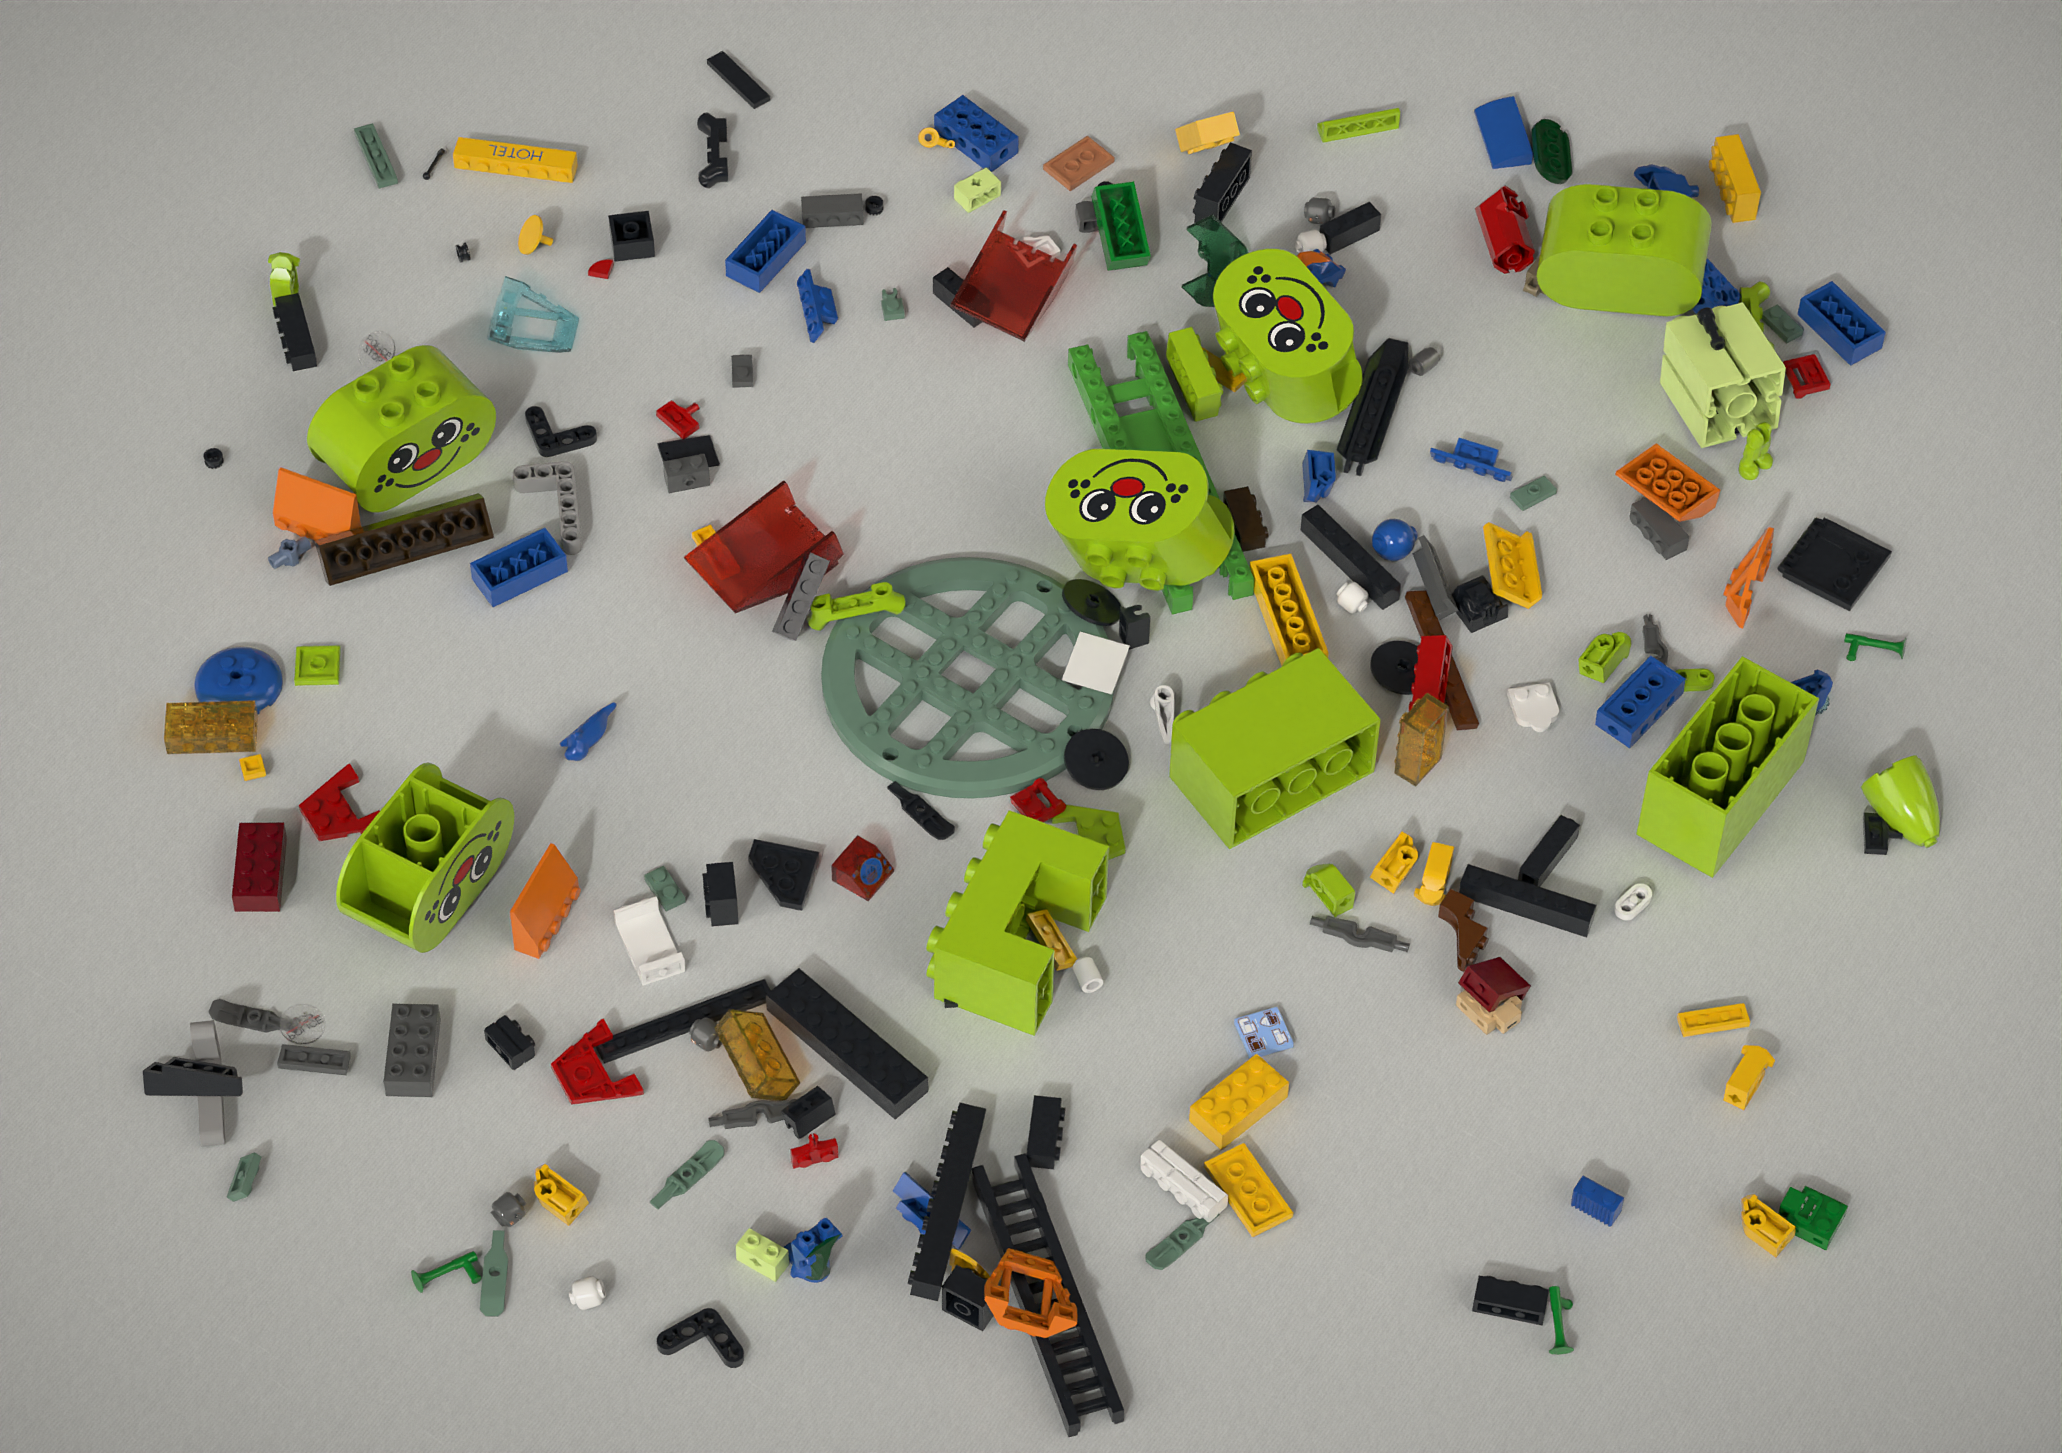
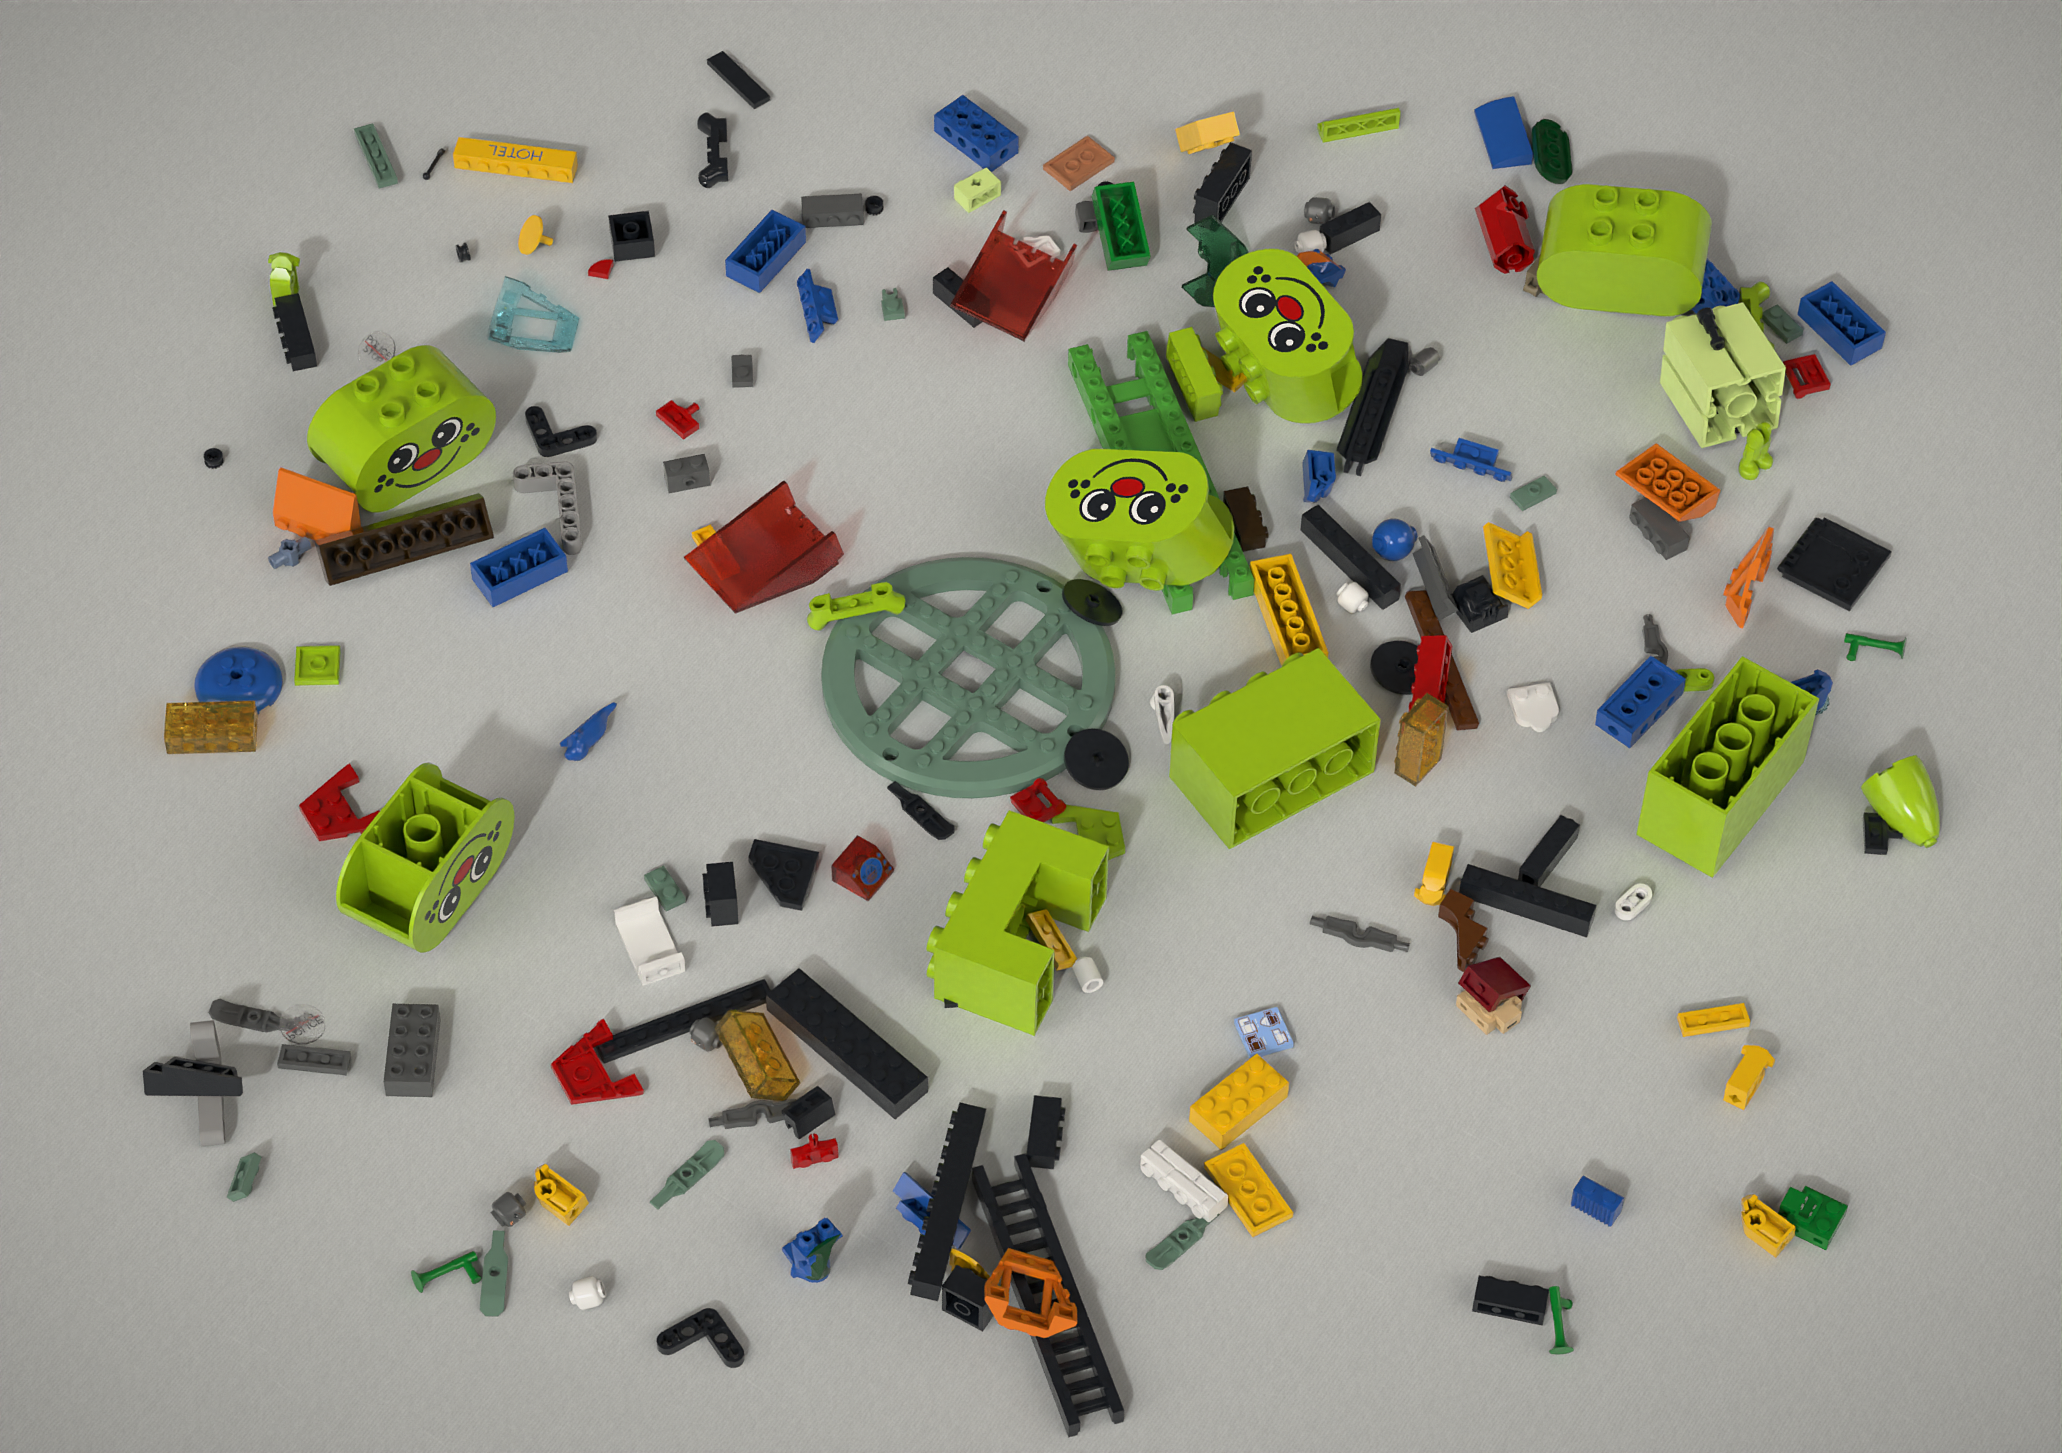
(252, 767): yellow plate -> none
(259, 867): dark red brick -> none
(510, 1042): black brick -> none
(543, 903): orange slope -> none
(689, 447): black container -> none
(762, 1255): yellowish green brick -> none
(800, 596): brick -> none
(935, 139): yellow plate -> none
(1095, 663): white sticker -> none
(1134, 628): black hinge -> none
(1330, 888): lime piece -> none
(1396, 863): yellow piece -> none
(1604, 655): lime piece -> none
(1665, 179): blue torso -> none
(1735, 178): yellow brick -> none

